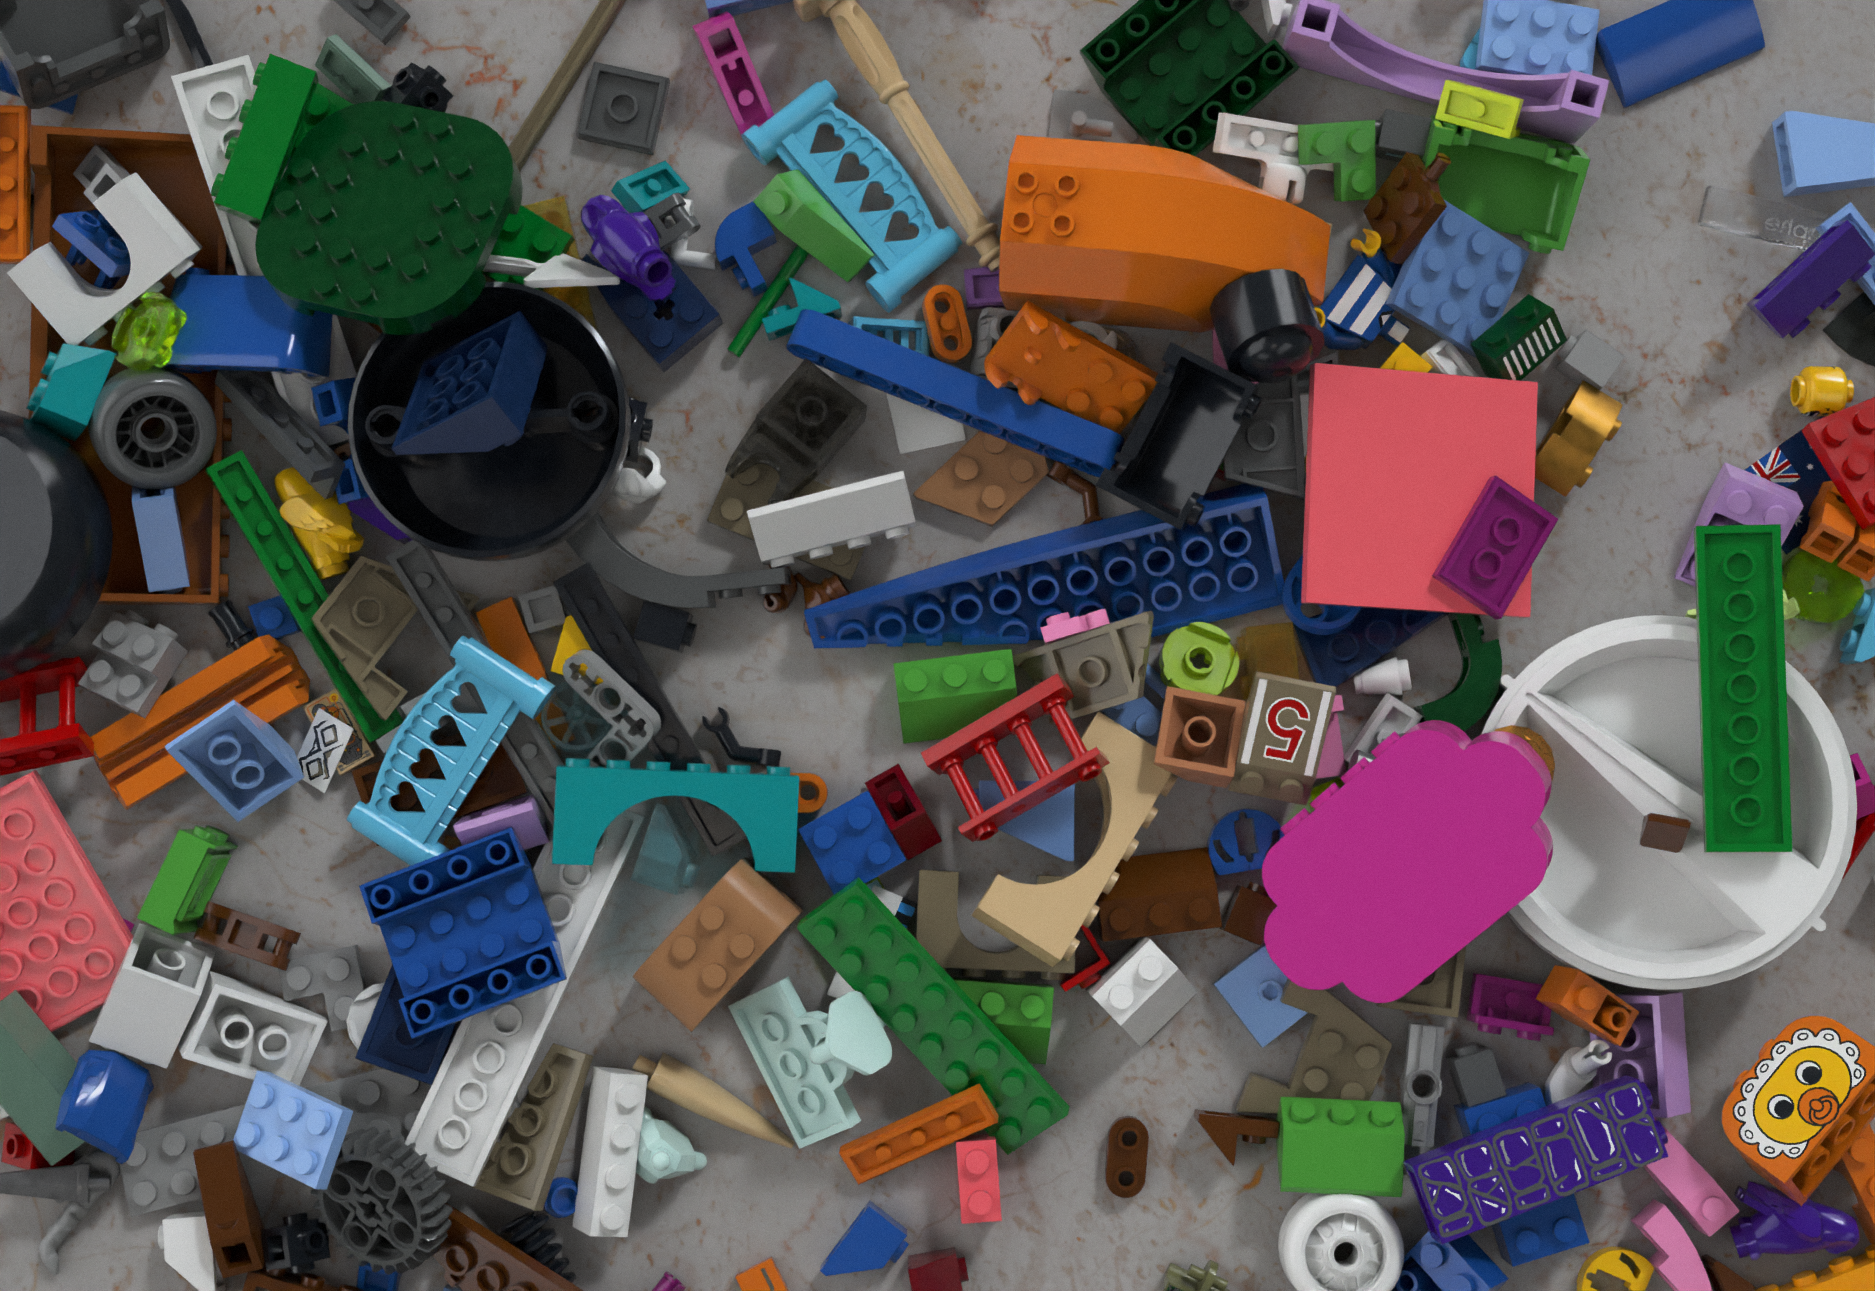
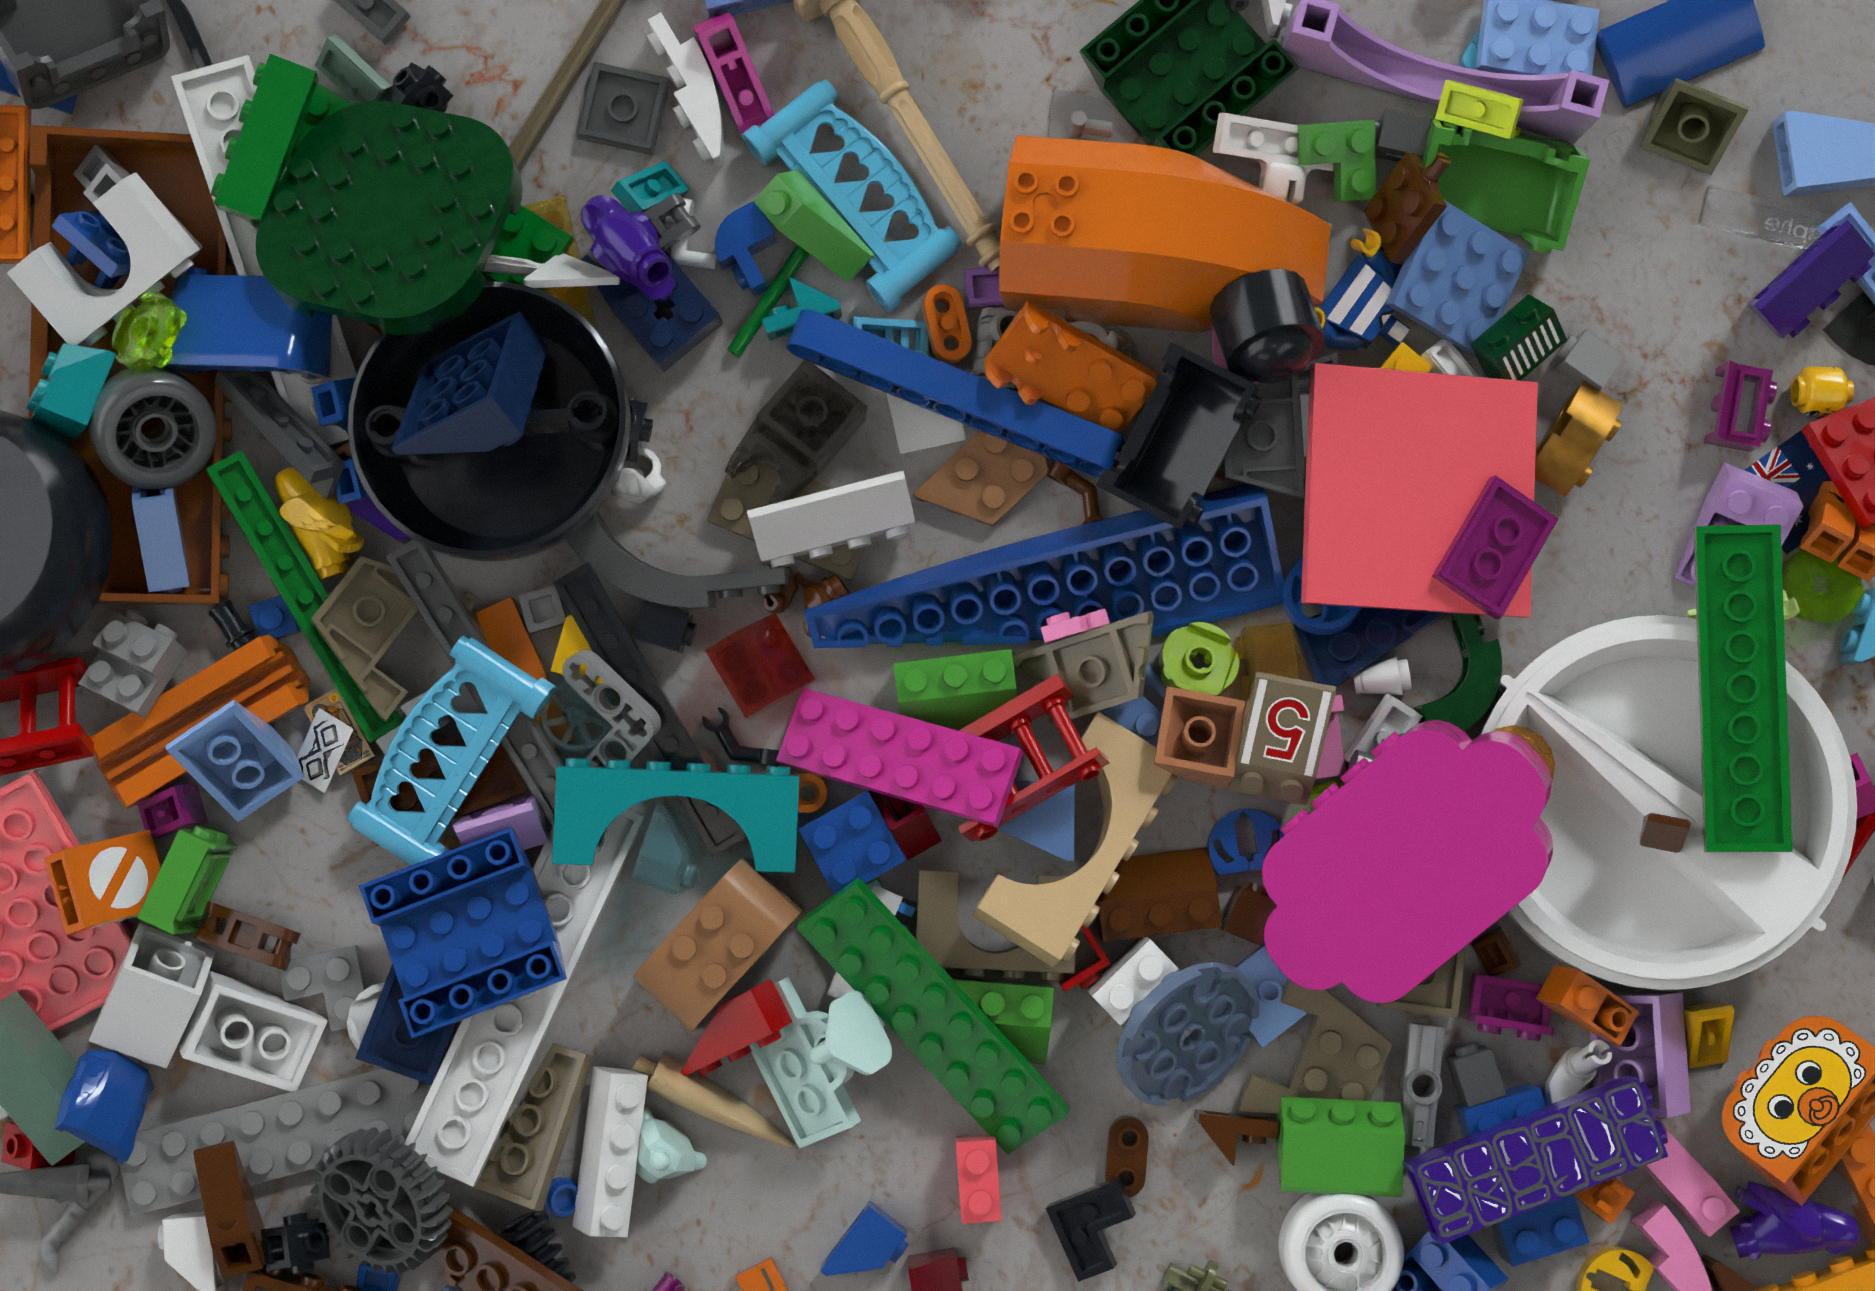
(103, 880): none -> orange brick
(173, 810): none -> magenta slope
(292, 1129): light blue plate -> none
(698, 98): none -> white slope
(739, 1022): none -> red slope
(760, 665): none -> clear red slope
(900, 757): none -> dark pink plate
(919, 1134): orange tile -> none
(1080, 1225): none -> black plate
(1153, 1050): none -> sand blue plate
(1496, 952): none -> reddish brown slope
(1605, 1199): none -> orange brick
(1692, 125): none -> olive slope
(1708, 1033): none -> yellow slope
(1742, 407): none -> magenta window

